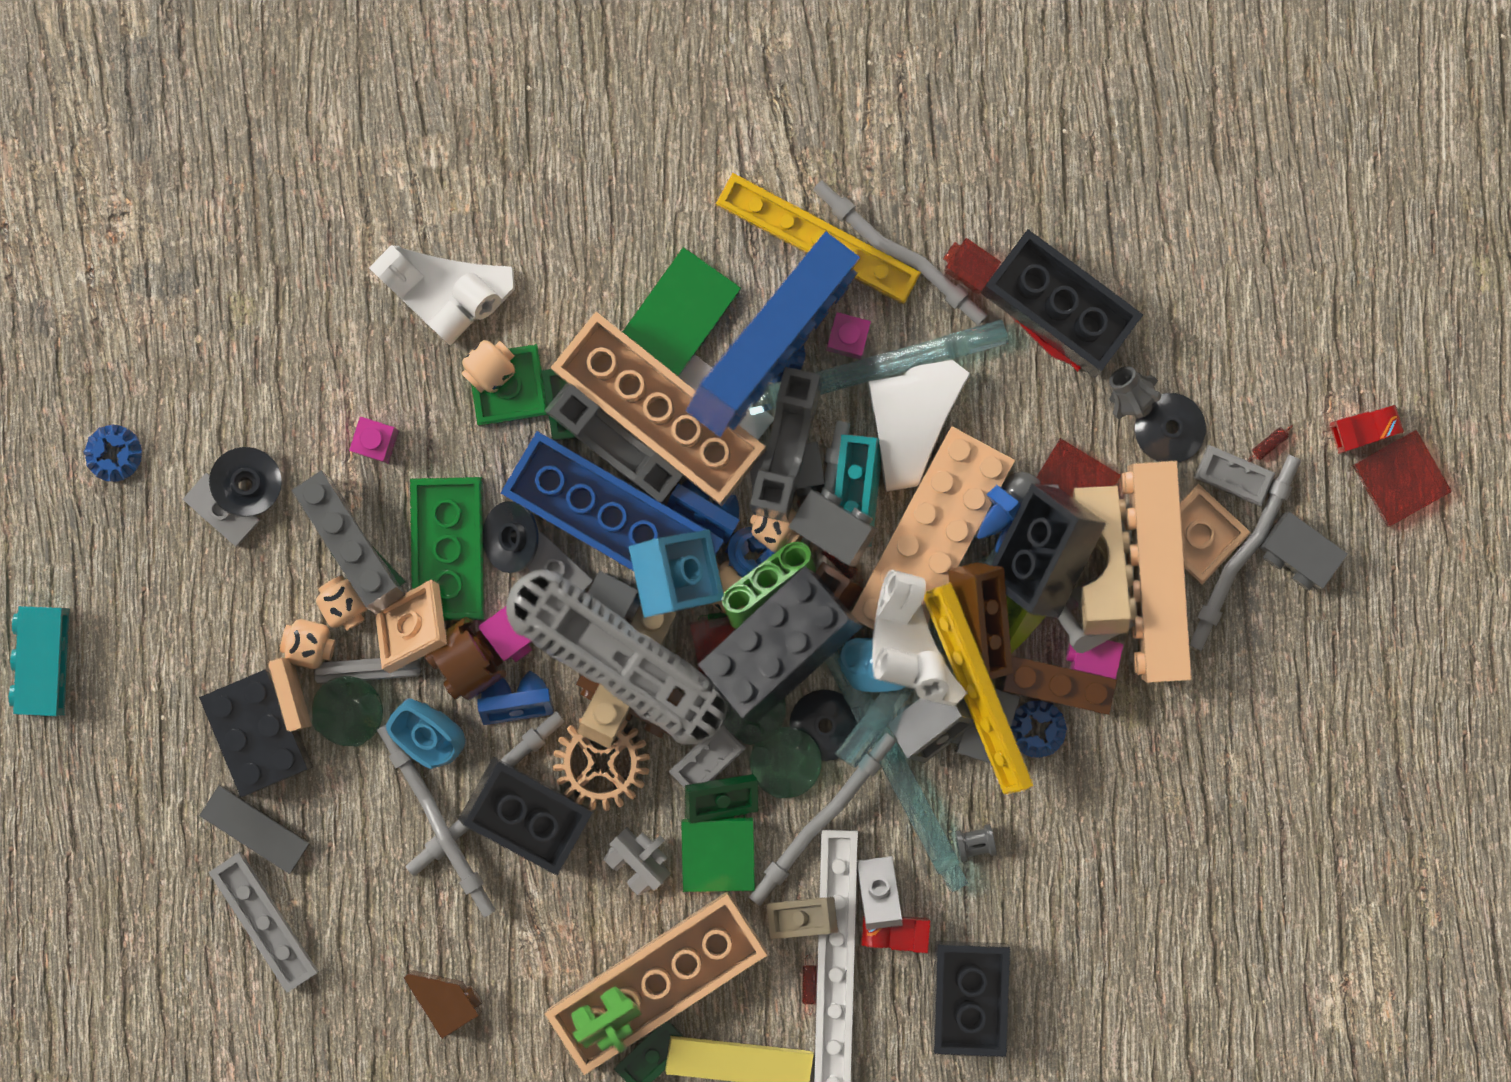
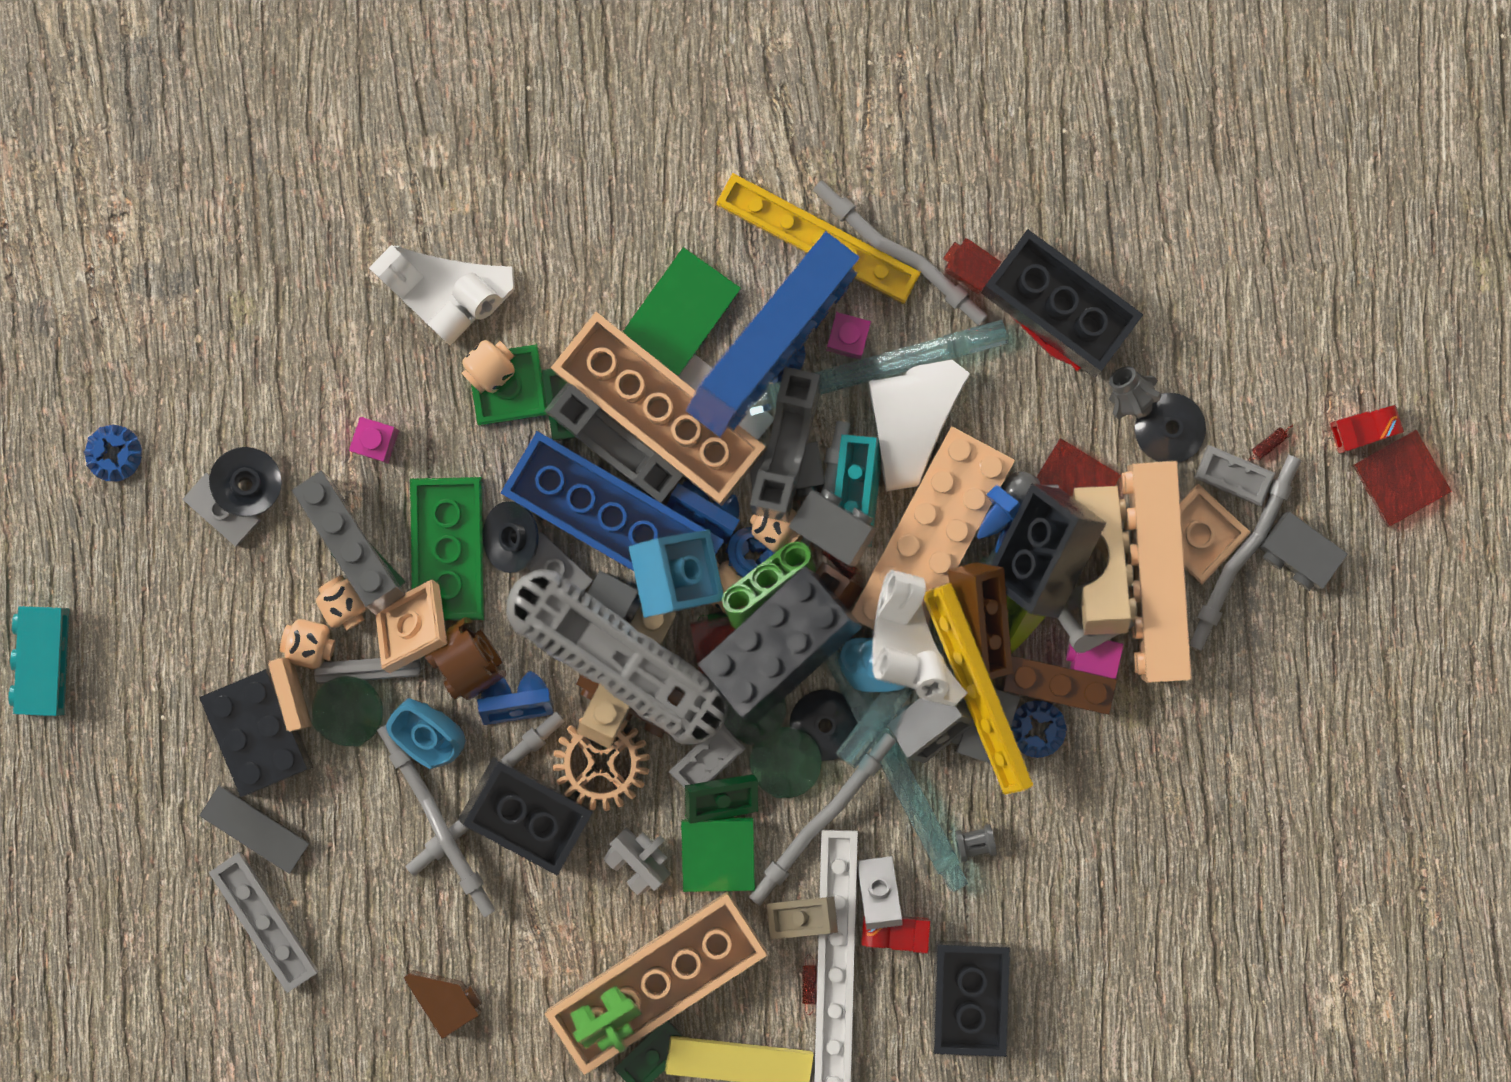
(503, 637): dark pink brick -> none

